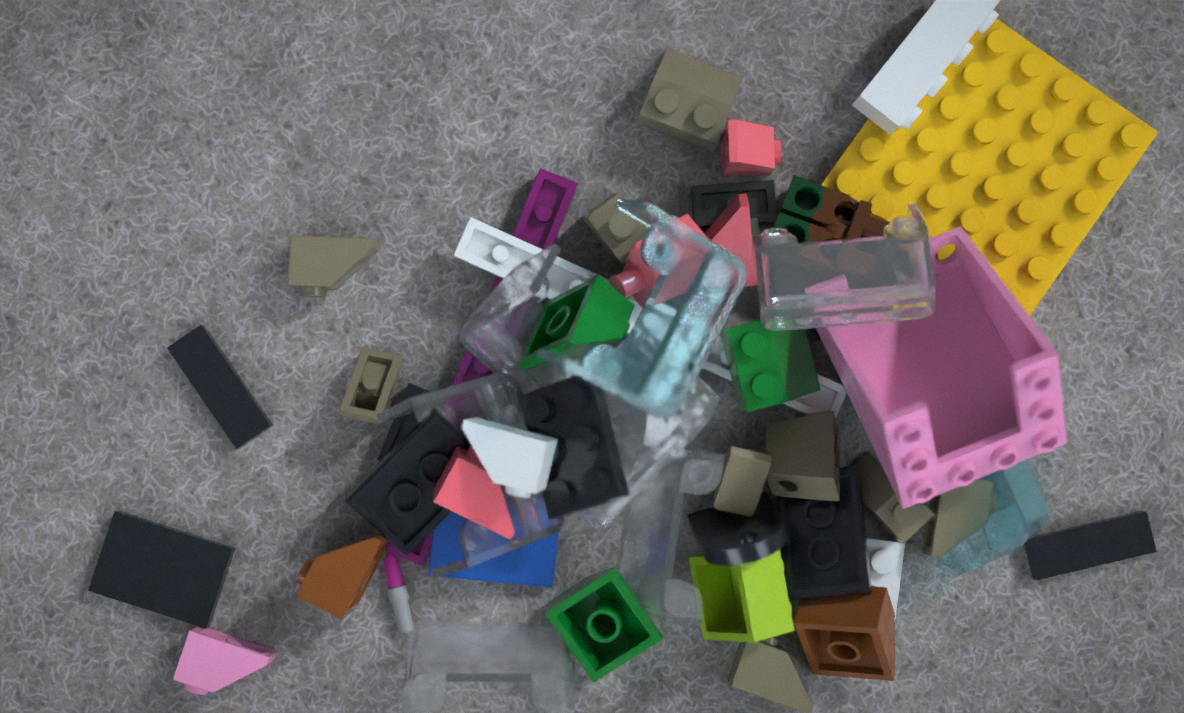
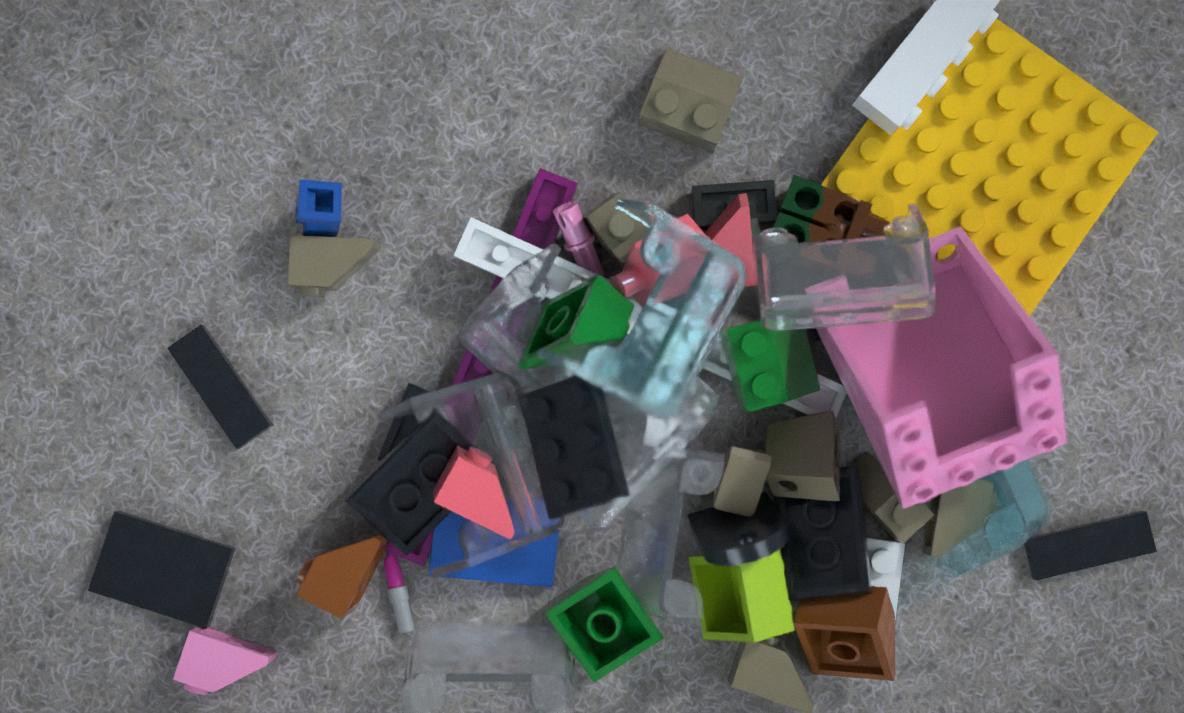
(319, 207): none -> blue brick
(371, 385): dark tan slope -> none
(512, 455): white slope -> none
(577, 237): none -> bright pink axle
(748, 149): coral slope -> none

